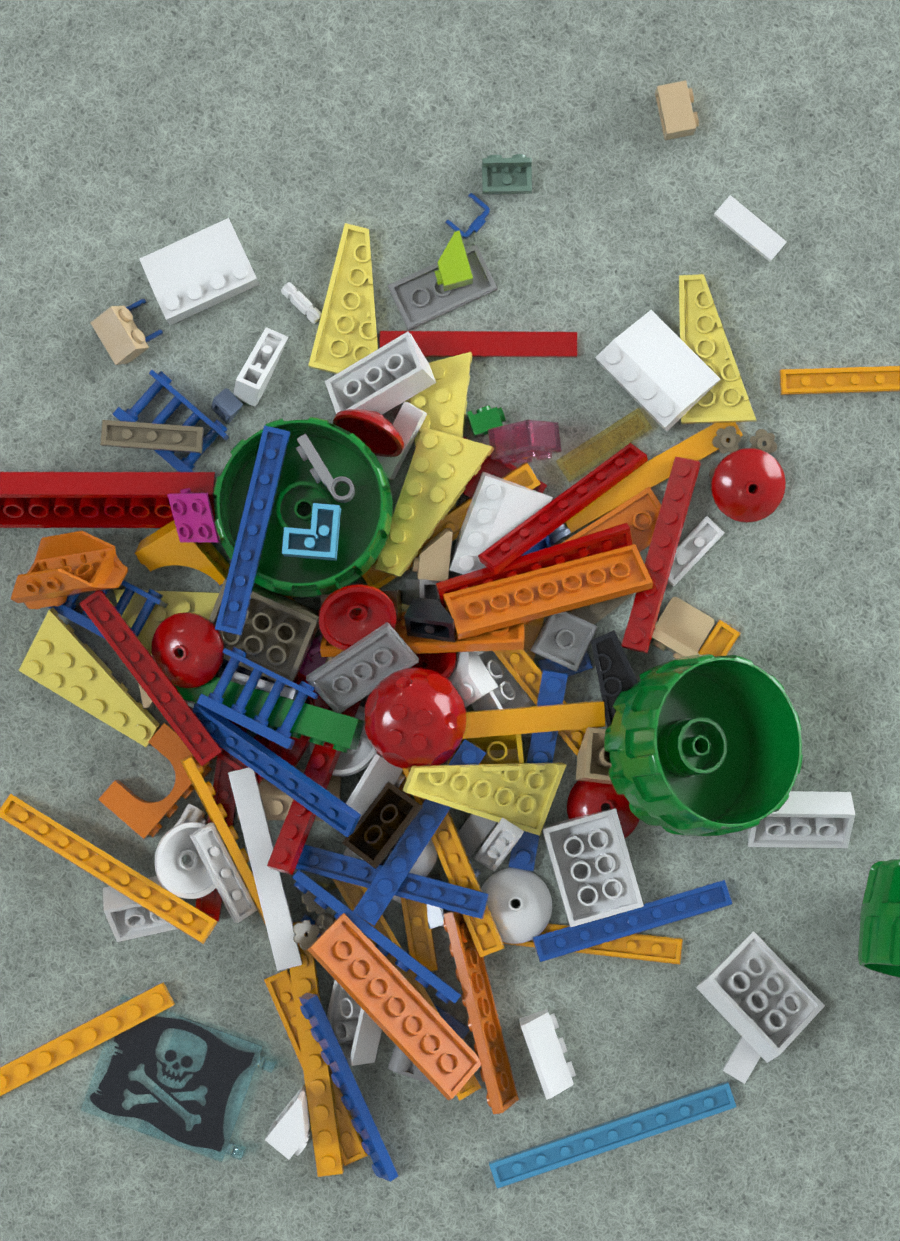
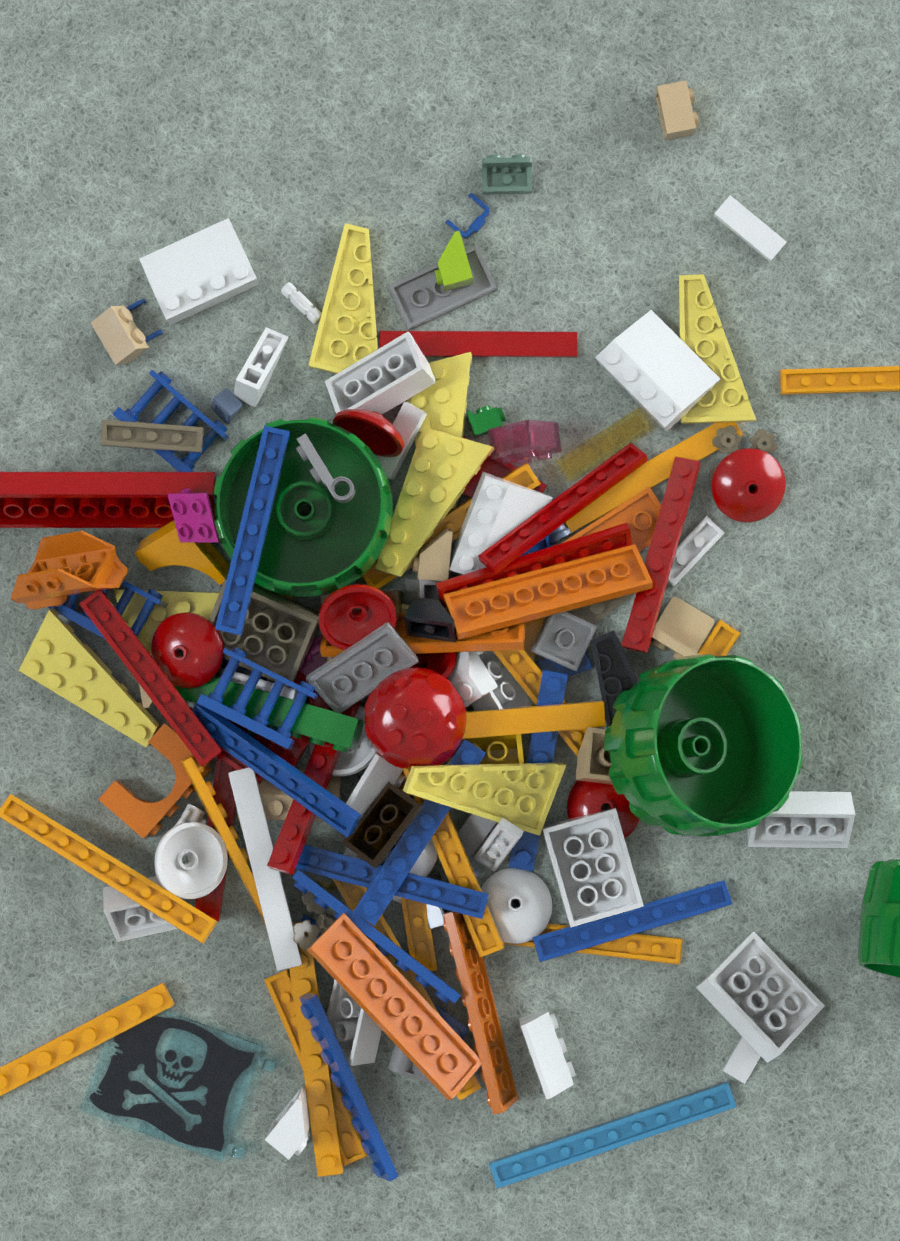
(223, 872): white tile -> none
(320, 540): medium azure brick -> none

